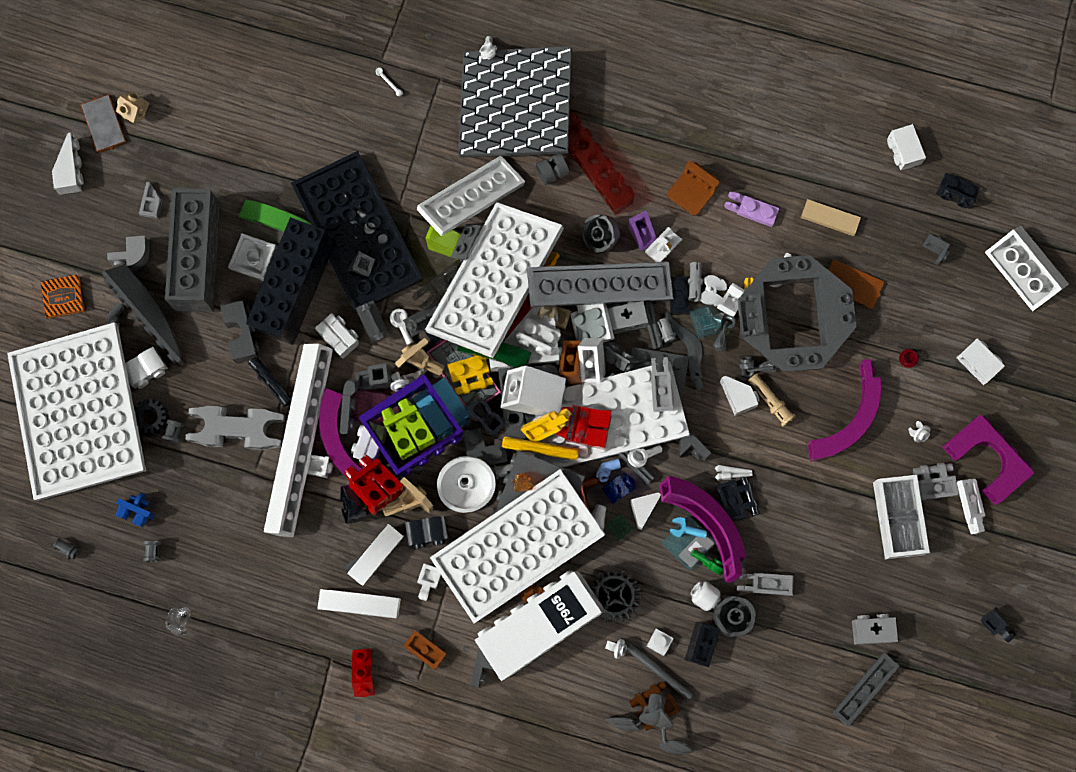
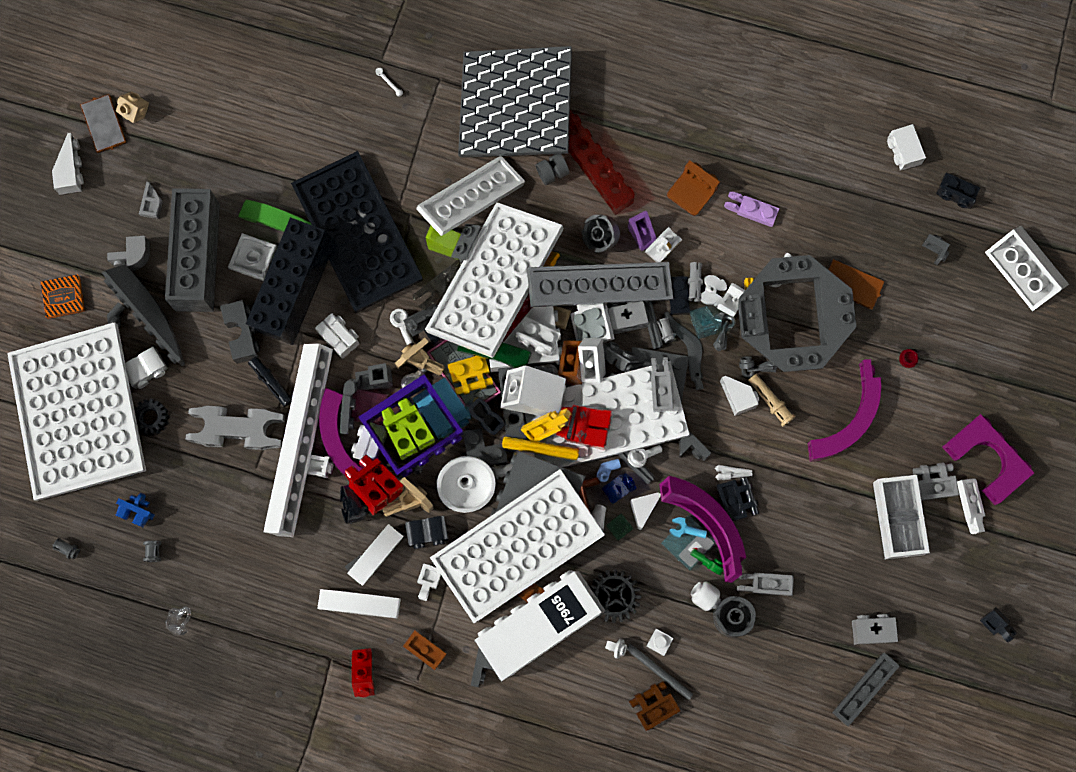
(172, 431): dark grey bush -> none
(362, 264): dark grey slope -> none
(372, 321): dark grey hinge -> none
(398, 382): white plate -> none
(488, 50): white plate -> none
(522, 482): clear orange plate -> none
(551, 311): dark tan plate -> none
(656, 717): dark grey plant -> none
(702, 644): black hinge -> none
(830, 217): tan tile -> none
(921, 434): white plate -> none
(981, 361): white brick -> none

